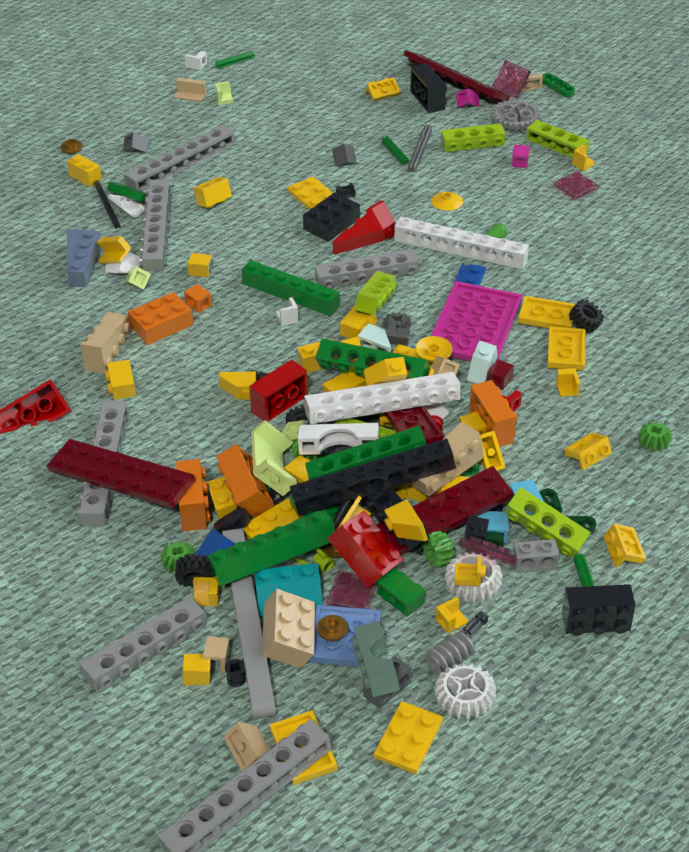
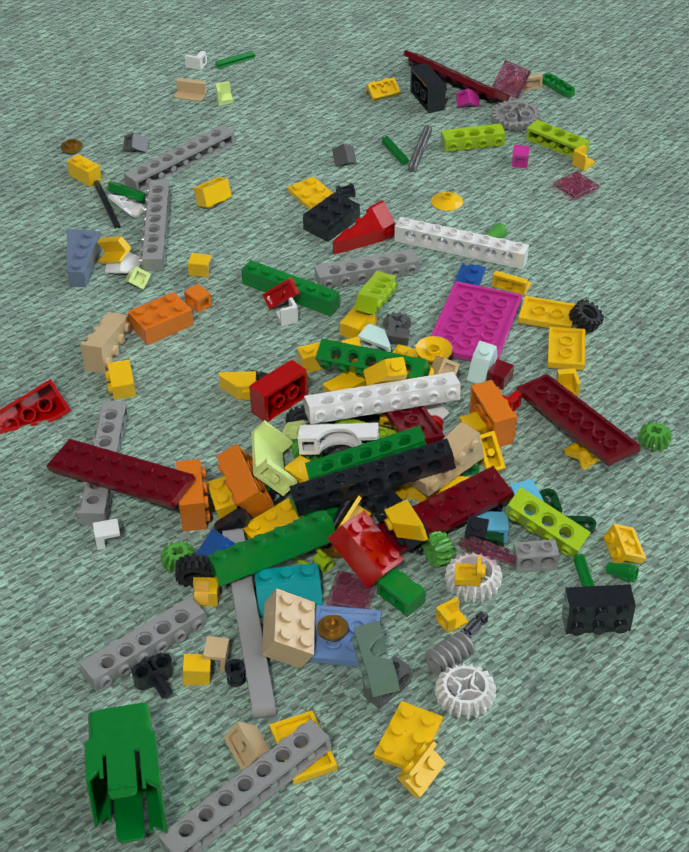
(105, 530): none -> white panel
(123, 767): none -> green piece
(151, 674): none -> black beam
(281, 293): none -> red plate
(421, 769): none -> yellow bracket
(510, 283): none -> yellow panel
(578, 420): none -> dark red plate
(624, 571): none -> green cone

